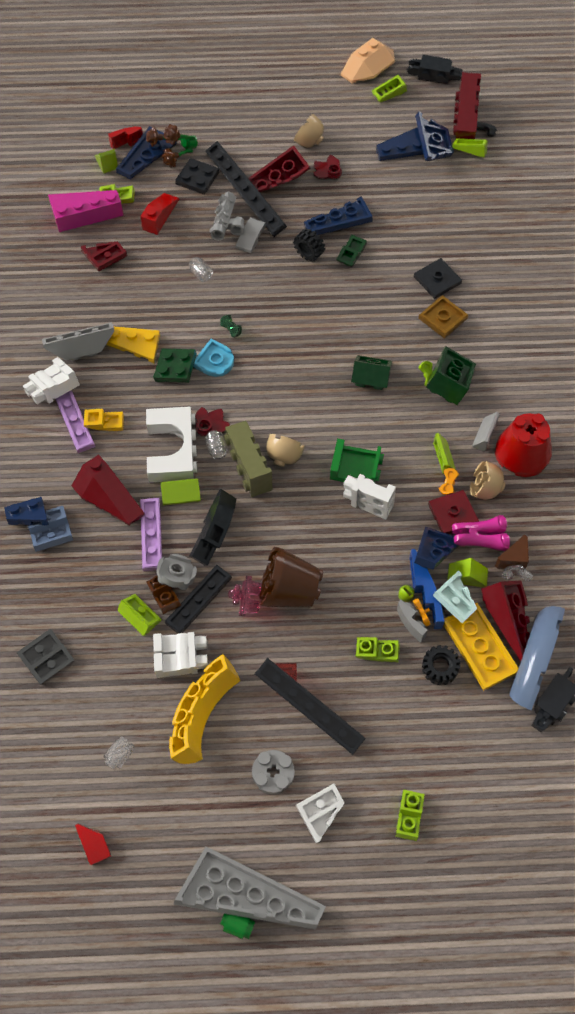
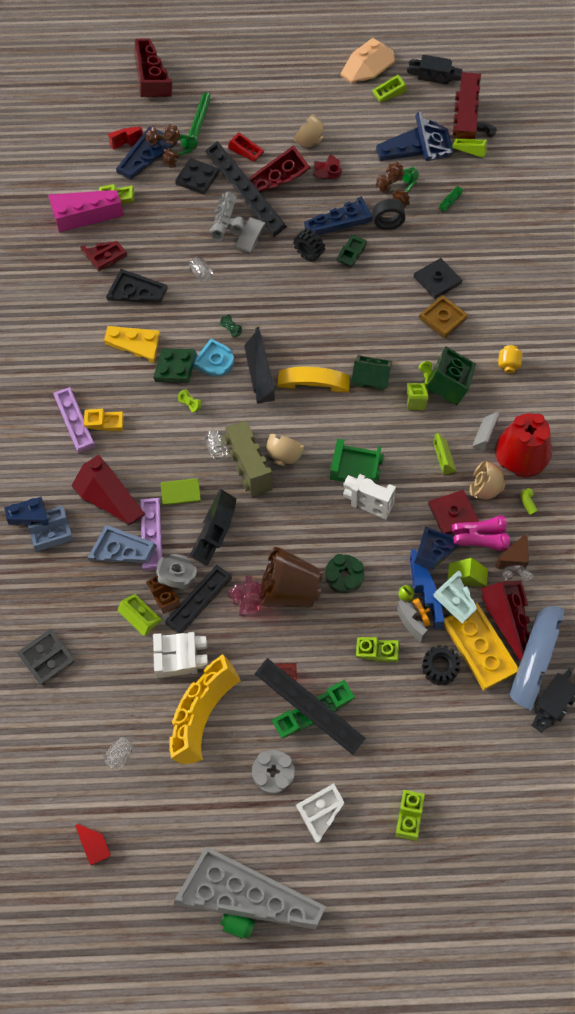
(51, 382): white hips -> none
(79, 343): light grey wedge -> none
(107, 160): lime slope -> none
(121, 546): none -> sand blue wing
(136, 288): none -> black wing
(151, 74): none -> dark red wedge
(157, 213): red slope -> none
(180, 464): white arch -> none
(194, 404): none -> lime piece
(200, 114): none -> green axle
(211, 420): dark red plate -> none
(239, 149): none -> red slope
(259, 368): none -> black wedge
(294, 721): none -> green slope
(313, 377): none -> yellow slope
(341, 563): none -> dark green plate
(385, 206): none -> black tyre
(397, 173): none -> reddish brown plant
(417, 396): none -> lime slope
(447, 488): light orange piece -> none
(450, 198): none -> green axle
(510, 359): none -> yellow head
(527, 501): none -> lime arm

